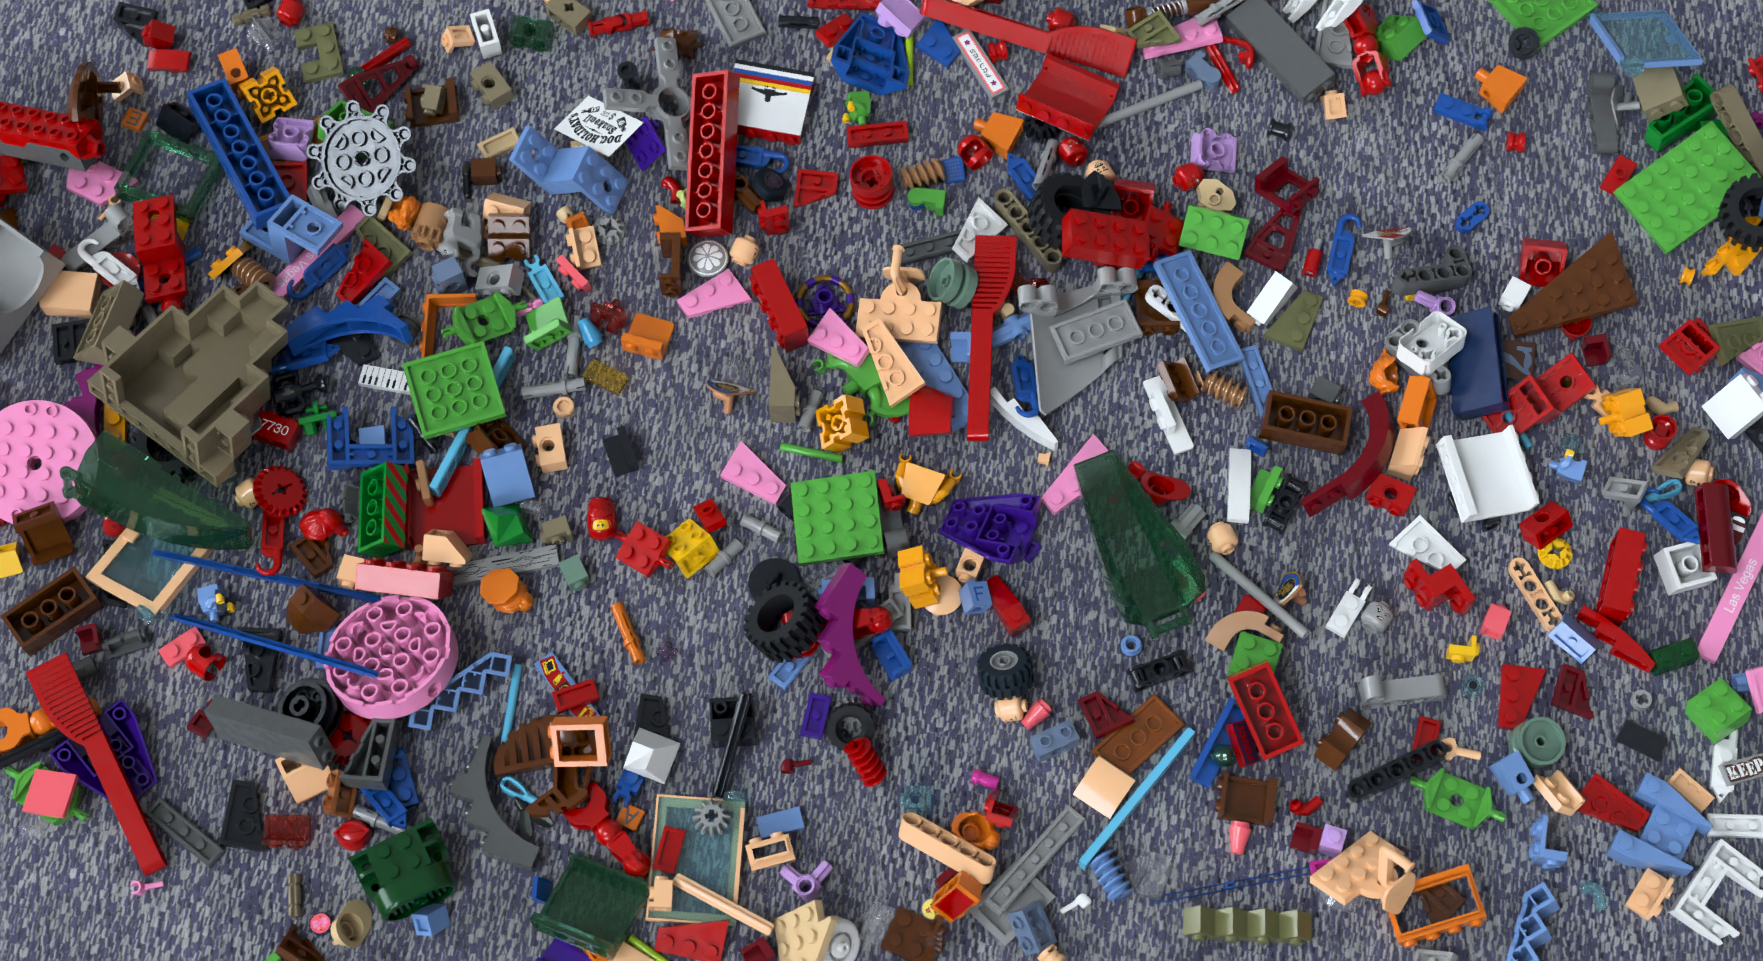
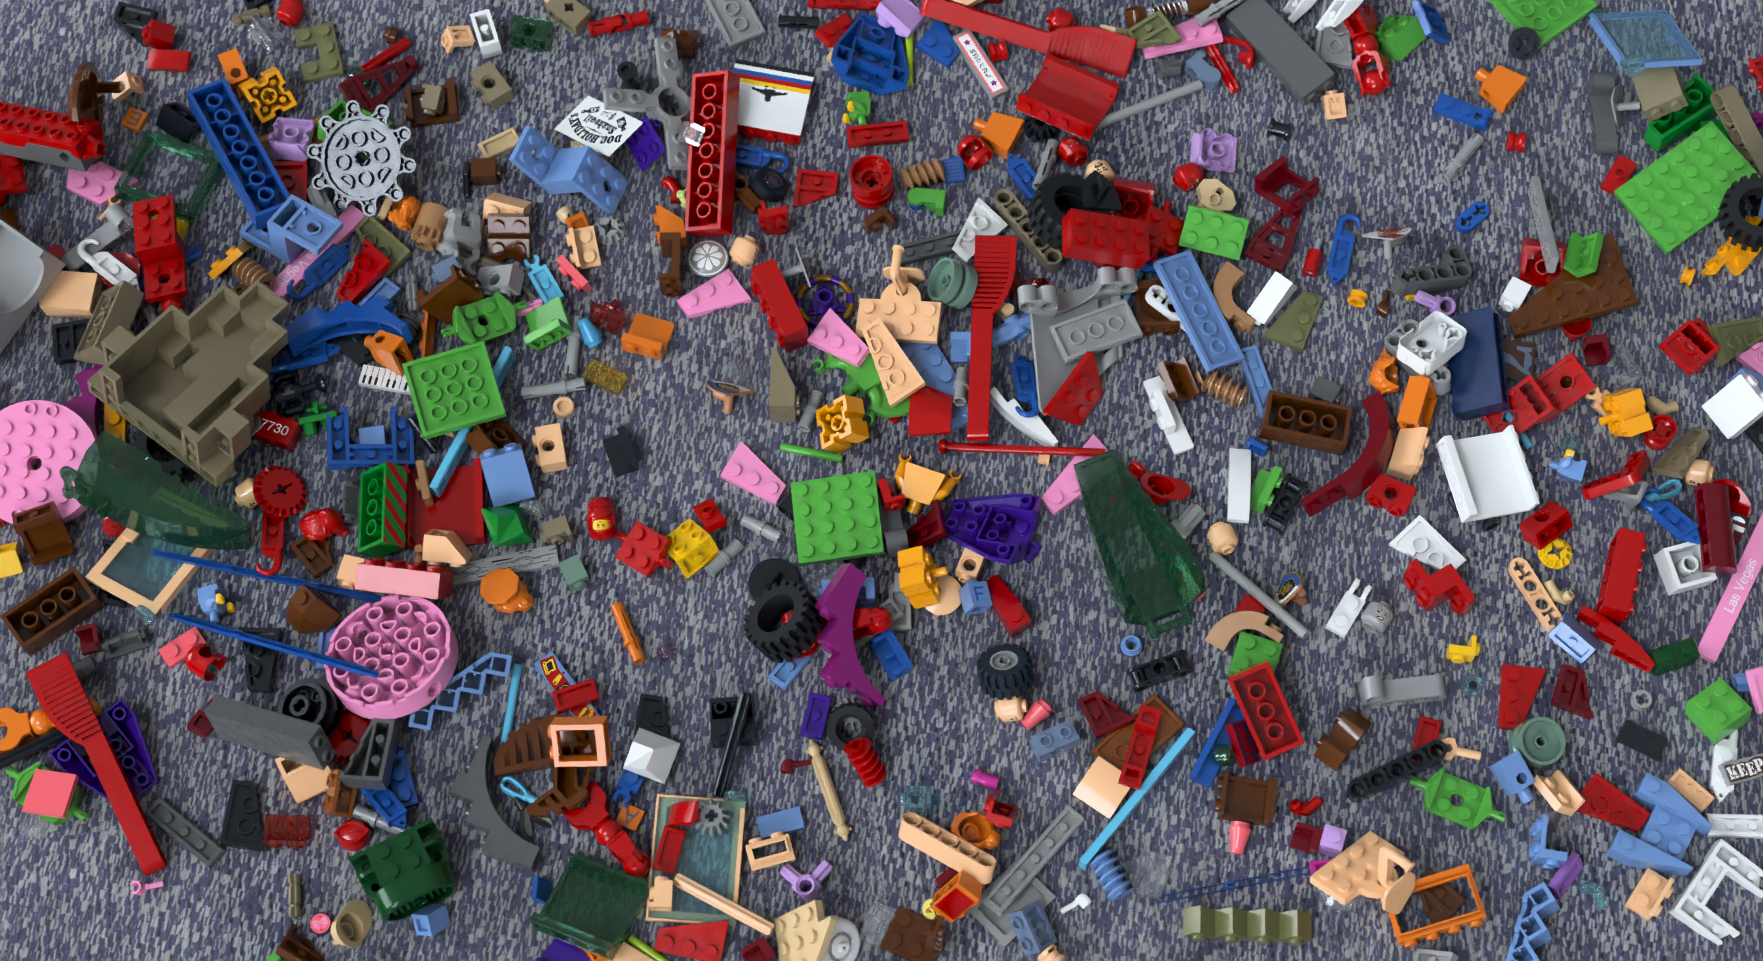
(389, 350): none -> orange torso
(411, 287): none -> light grey axle
(456, 290): none -> reddish brown panel
(684, 814): none -> red slope
(691, 133): none -> clear slope
(795, 270): none -> light grey shield
(828, 790): none -> tan wheel
(876, 219): none -> reddish brown bracket
(928, 528): none -> dark red wing
(944, 446): none -> red bar
(961, 386): none -> light grey pin
(1078, 393): none -> red wing
(1140, 747): none -> red slope
(1495, 621): coral brick -> none
(1543, 224): none -> light grey tile
(1565, 875): none -> medium lavender tile
(1583, 254): none -> bright green bracket
(1631, 474): none -> red beam

